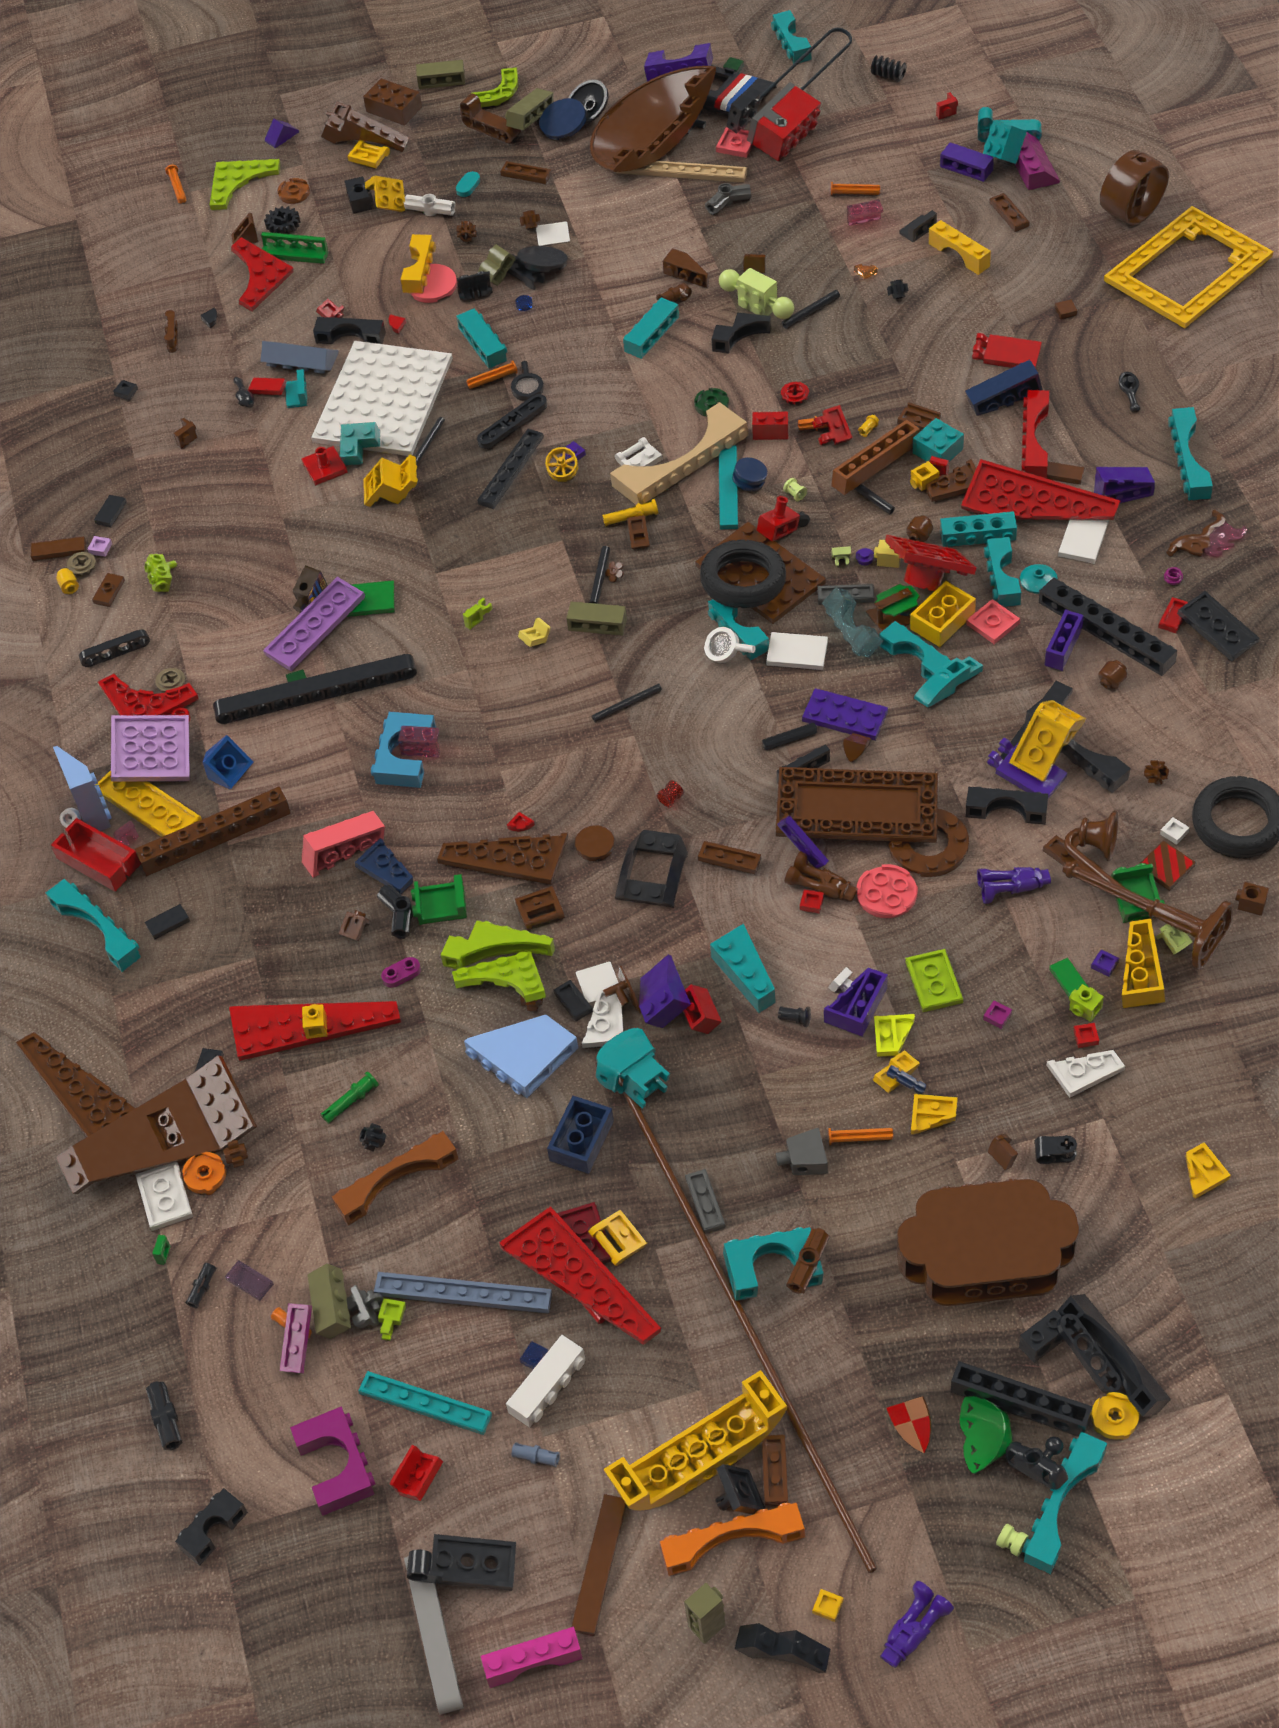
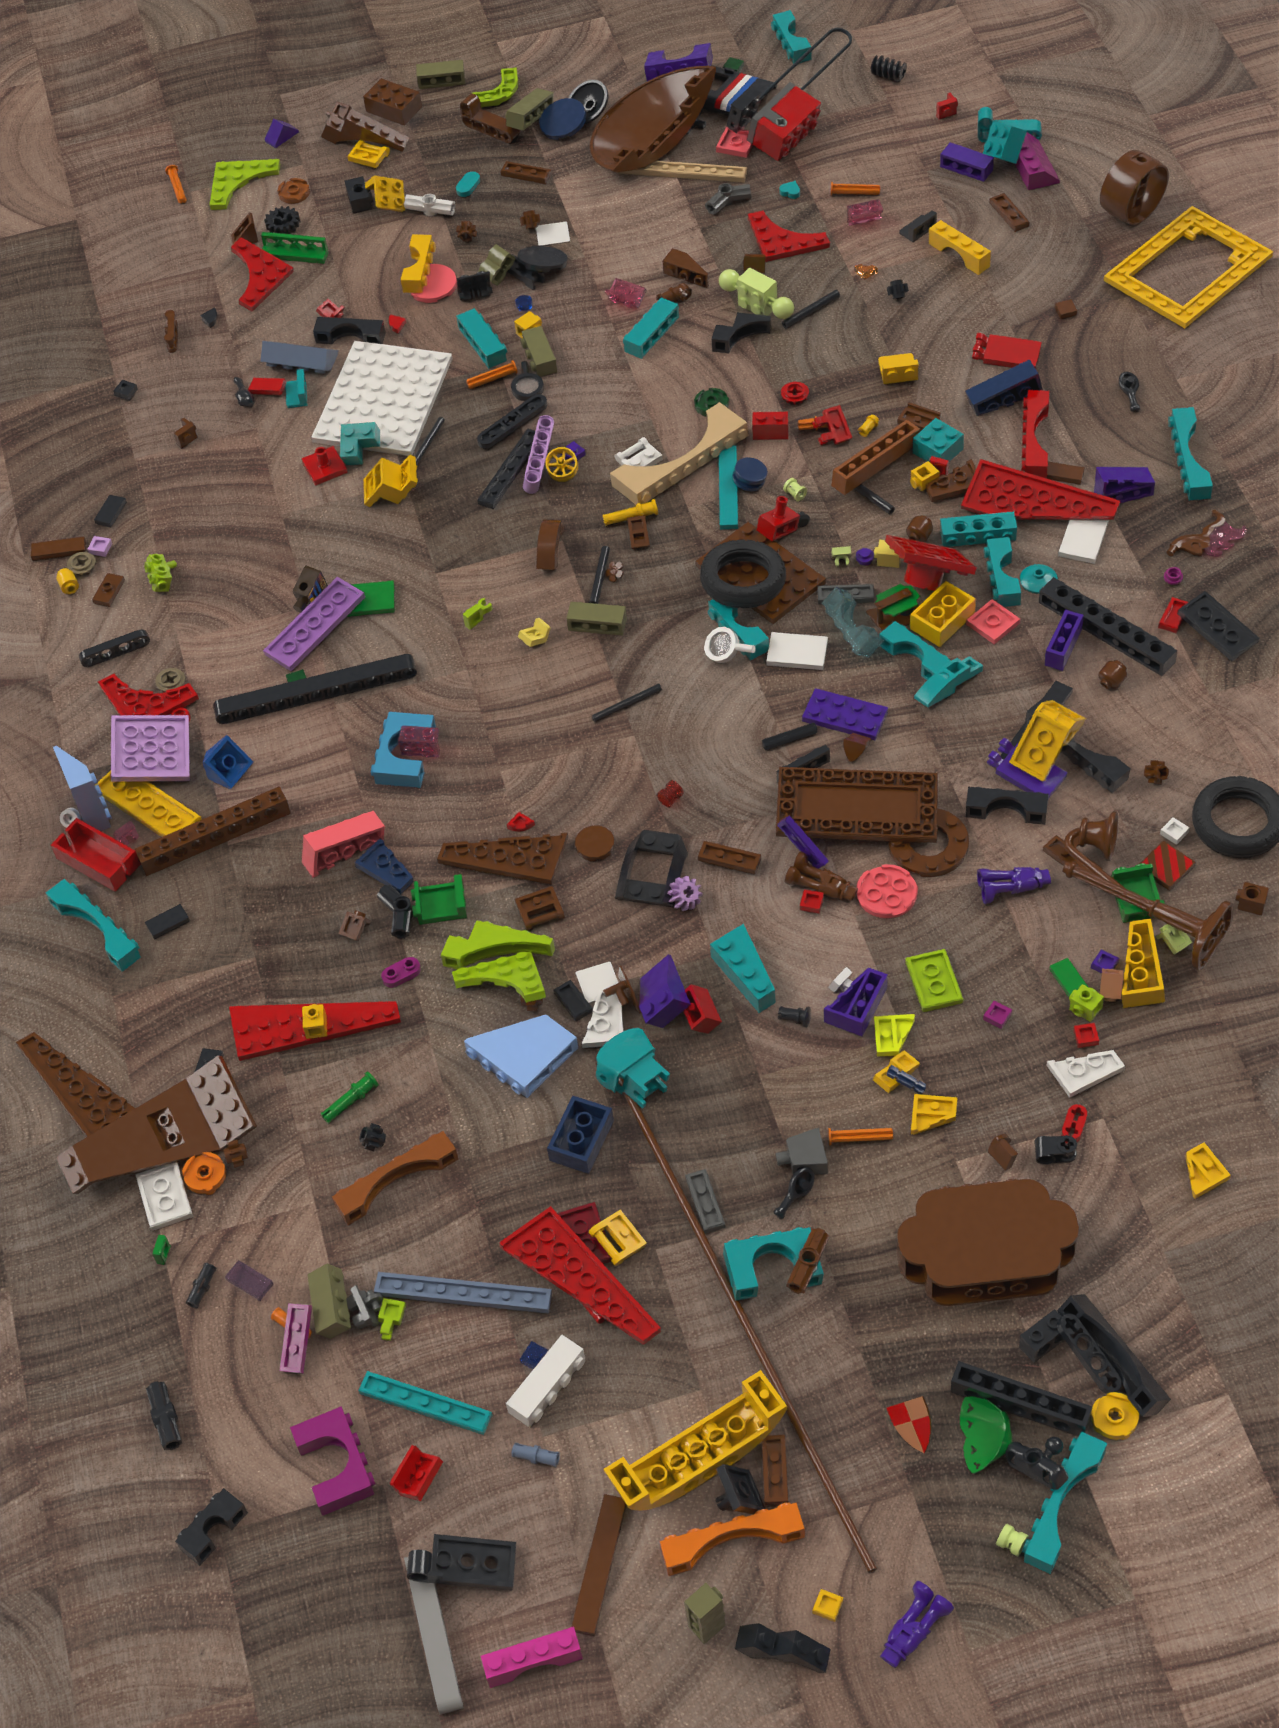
(527, 322): none -> yellow brick
(538, 351): none -> olive brick
(538, 454): none -> lavender beam
(548, 544): none -> reddish brown arch
(626, 293): none -> clear pink bracket
(689, 887): none -> lavender gear
(782, 243): none -> red plate
(790, 189): none -> teal tile
(799, 1186): none -> black piece
(898, 368): none -> yellow bracket
(1078, 1125): none -> red beam
(1111, 984): none -> nougat brick

